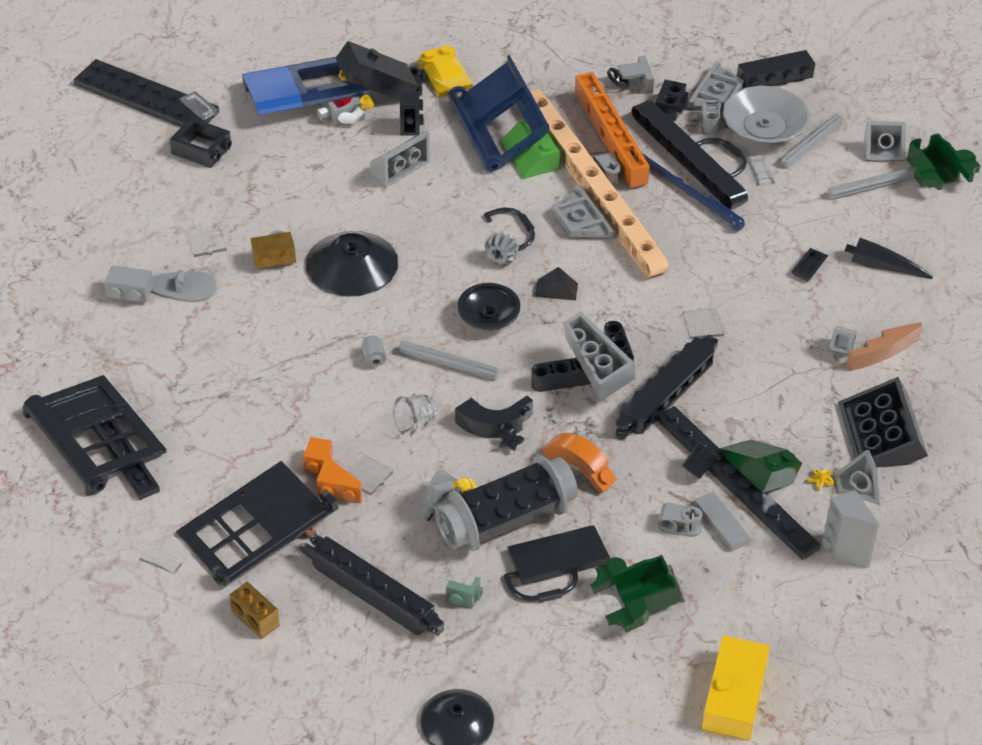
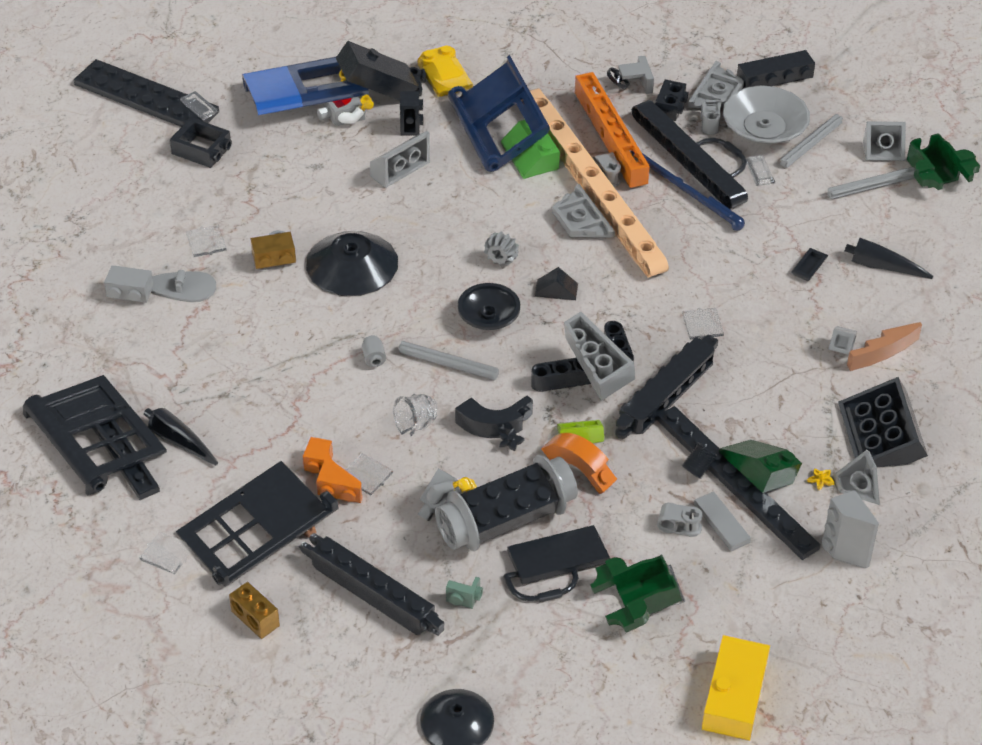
(176, 432): none -> black piece
(522, 217): black piece -> none
(590, 430): none -> lime slope

